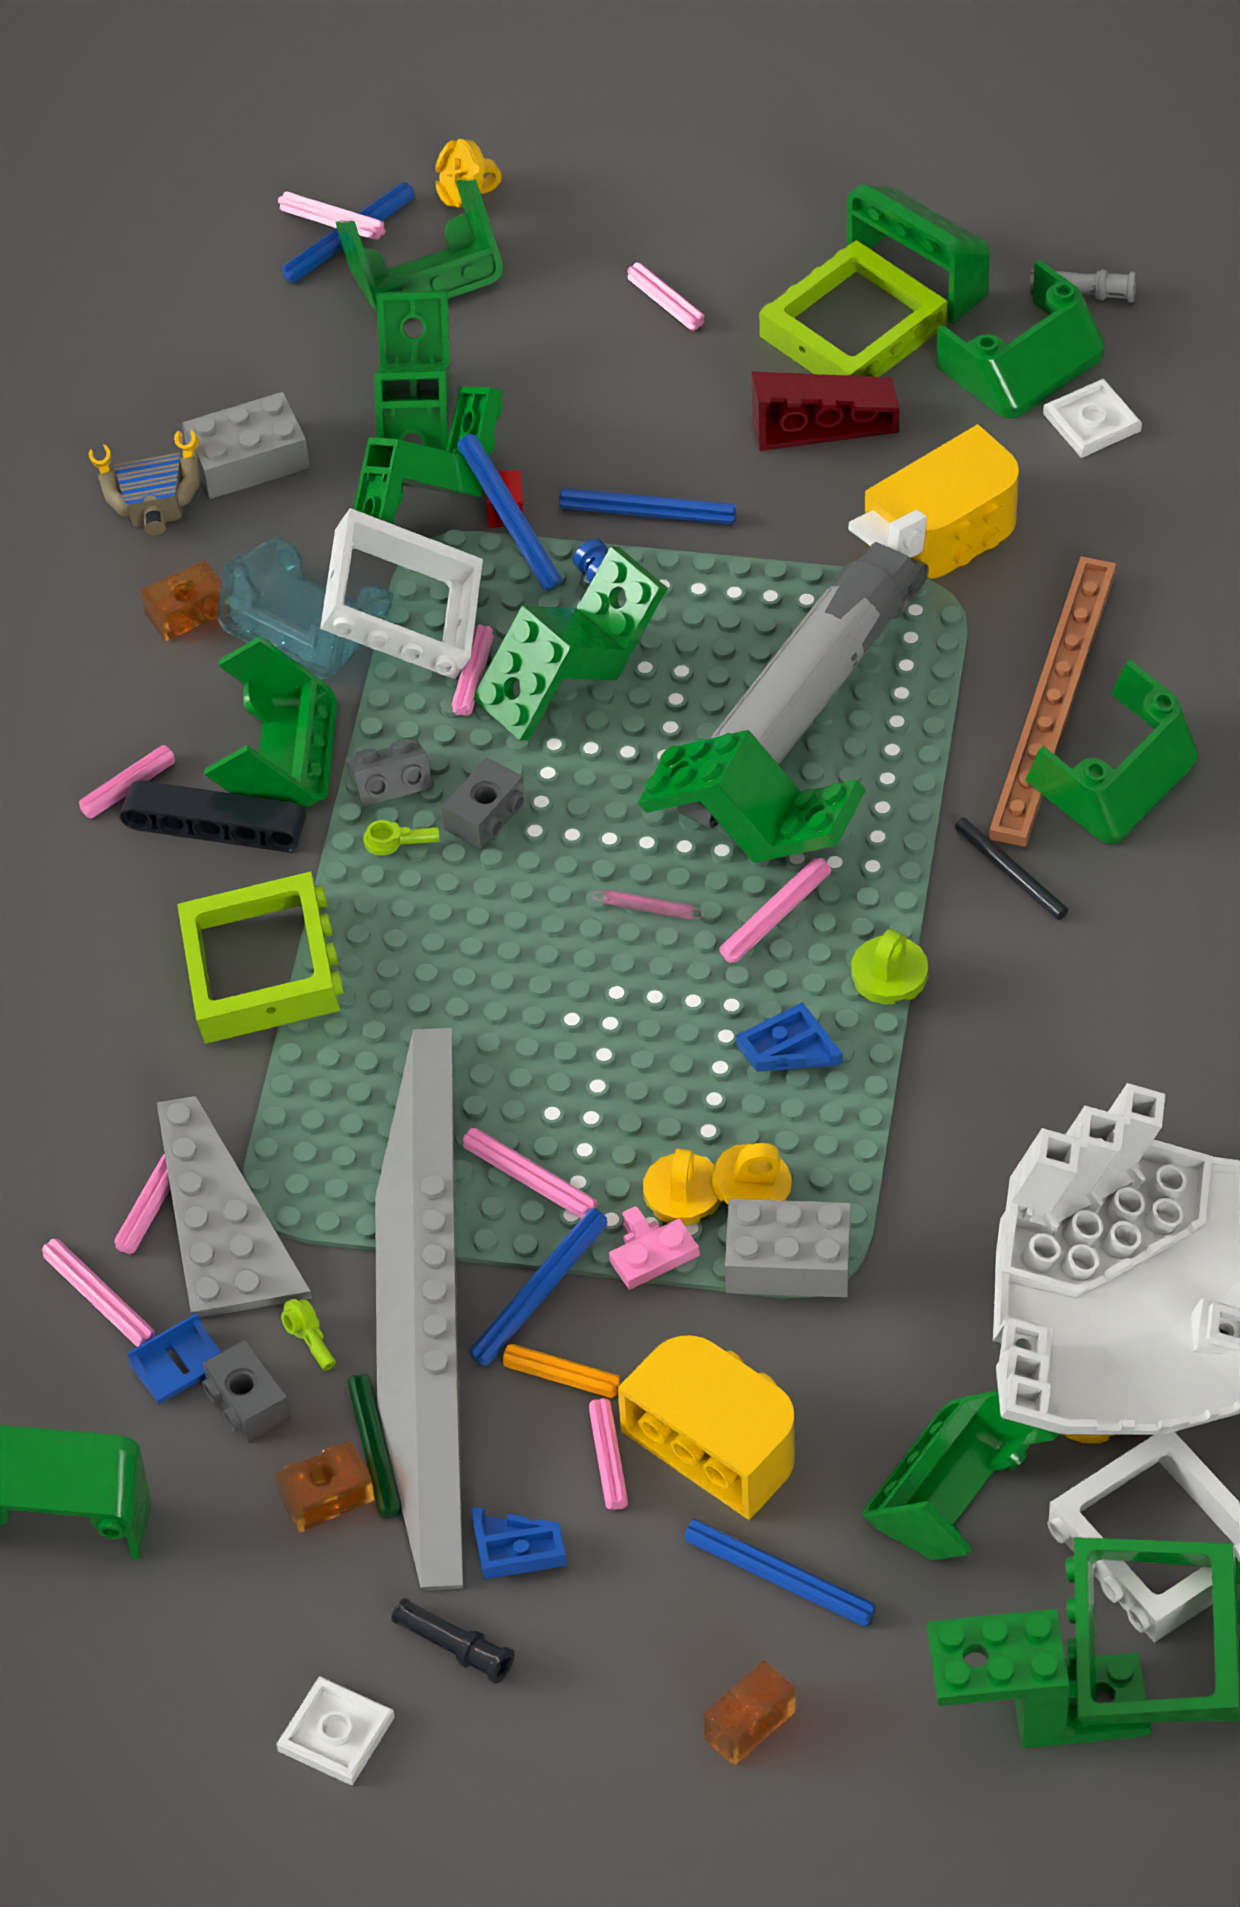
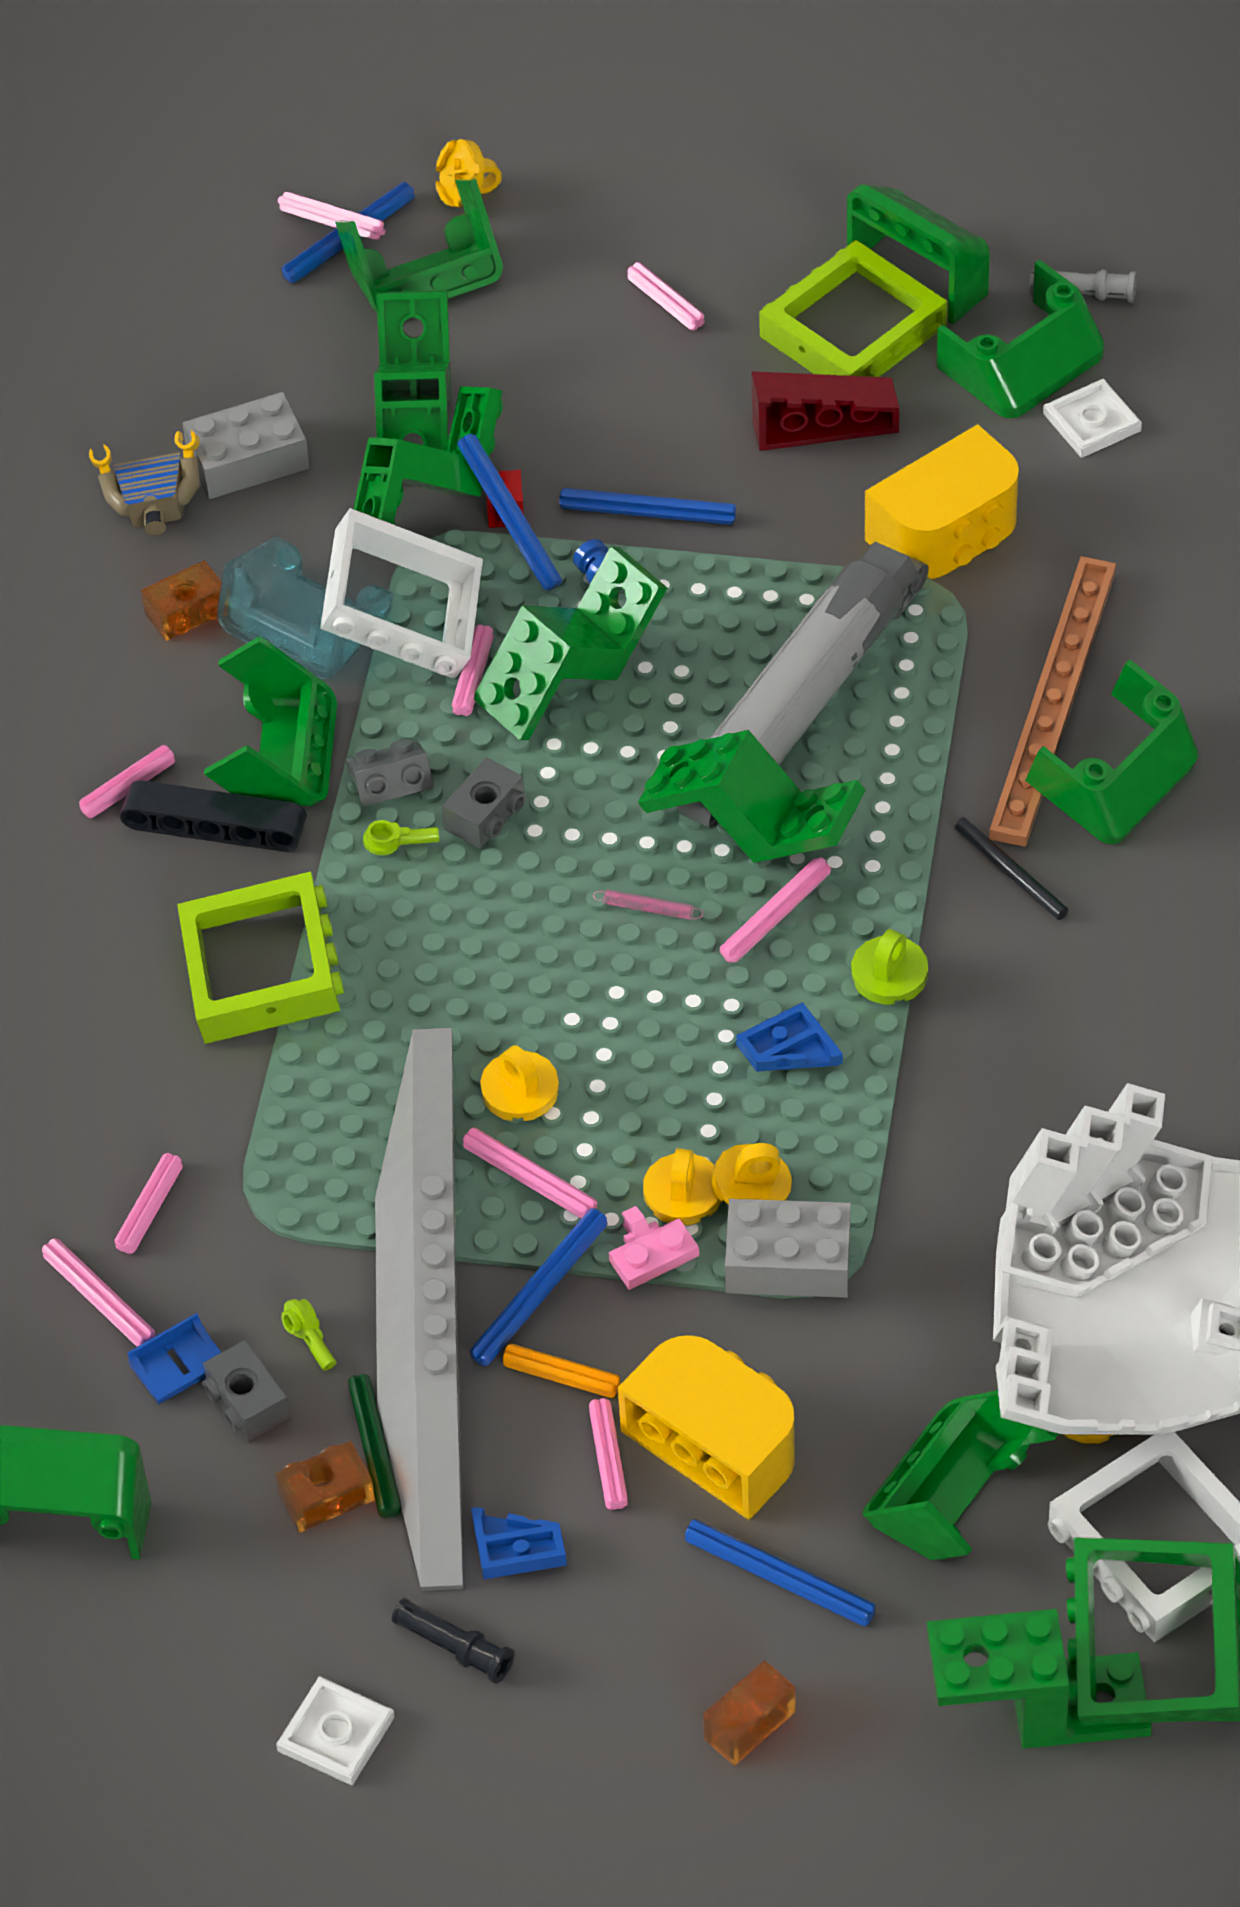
(224, 1236): light grey wing -> none
(519, 1085): none -> yellow tile
(902, 535): white bracket -> none

